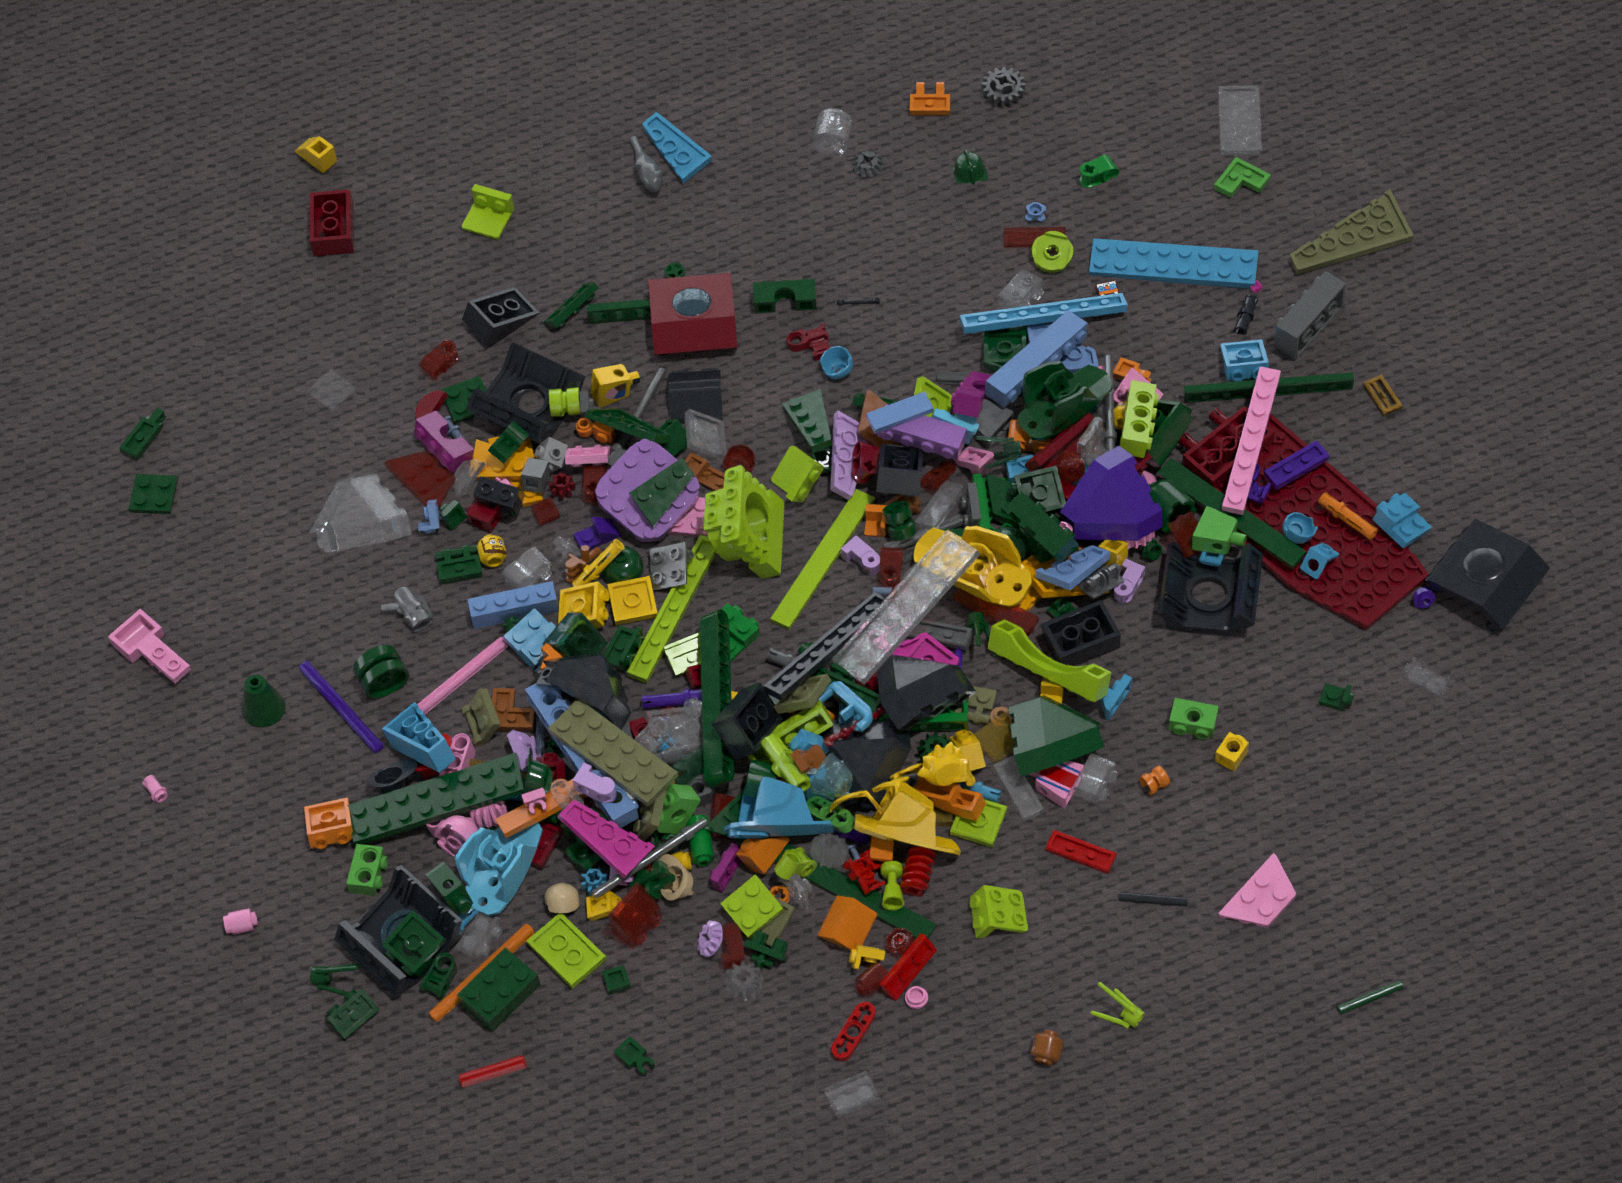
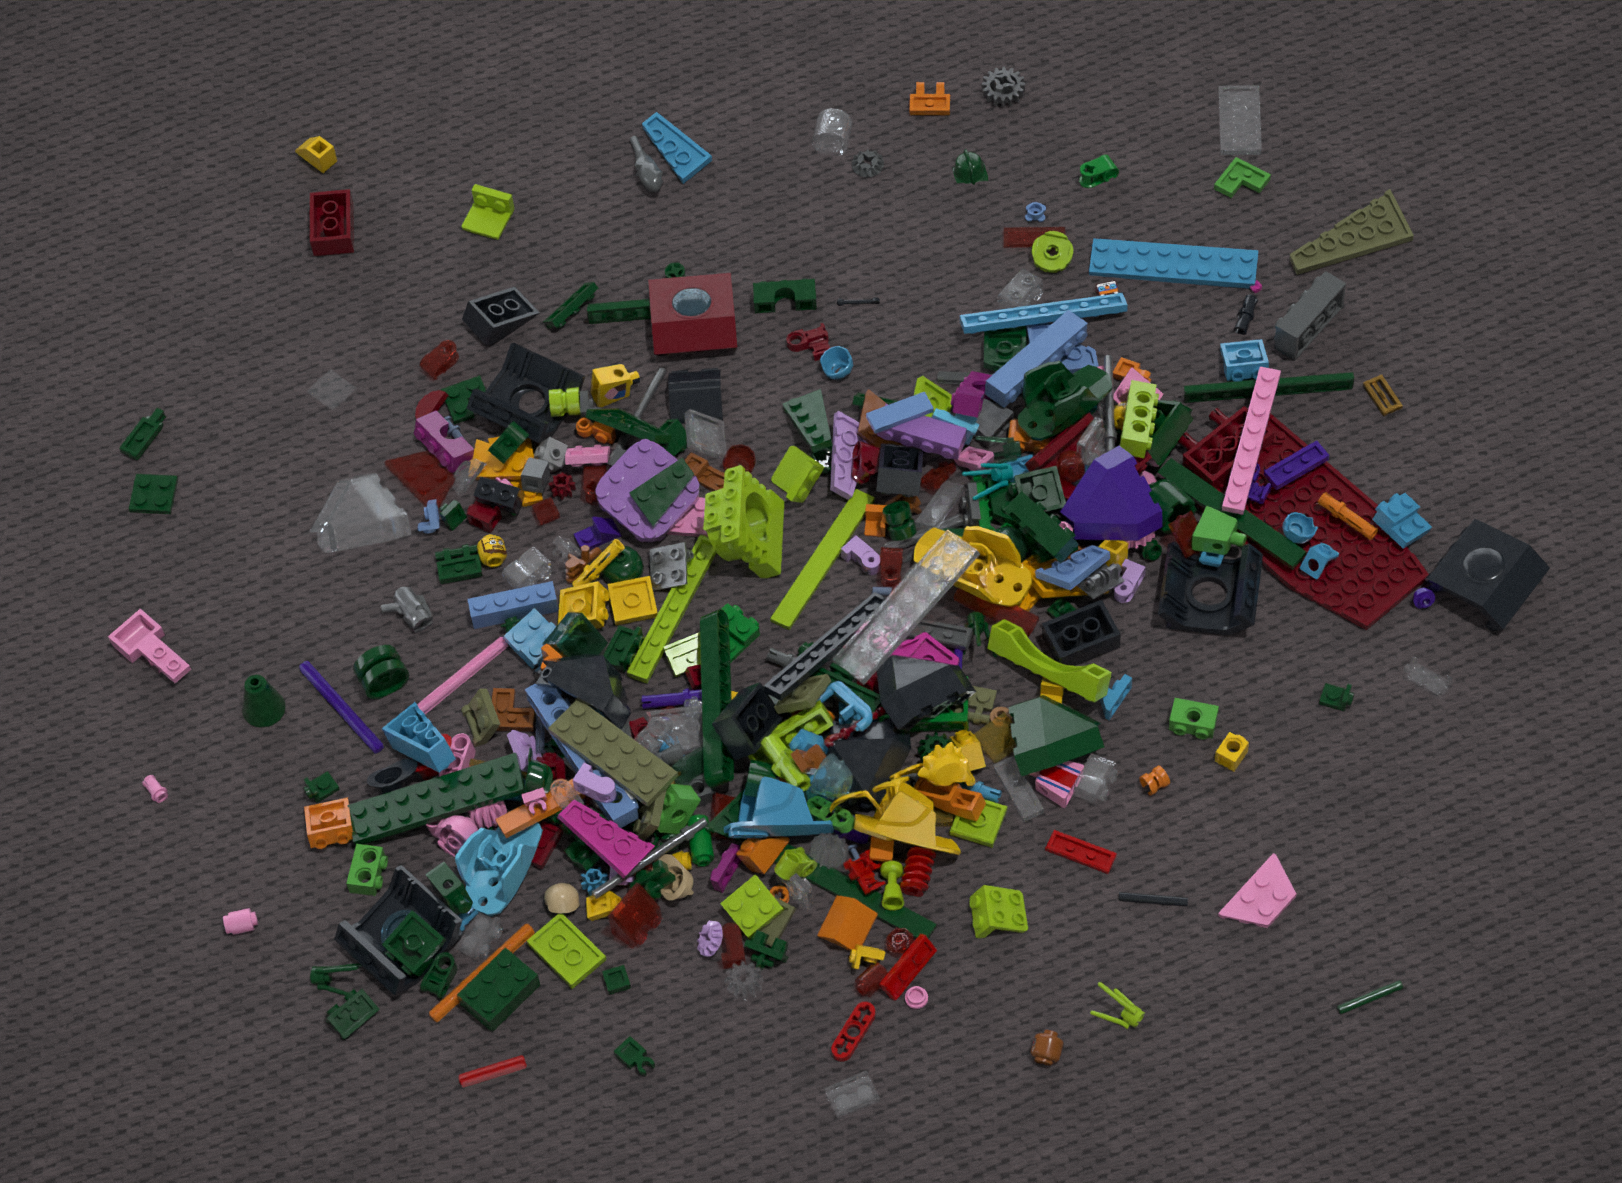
(320, 787): none -> dark green bracket
(1001, 473): none -> teal plant

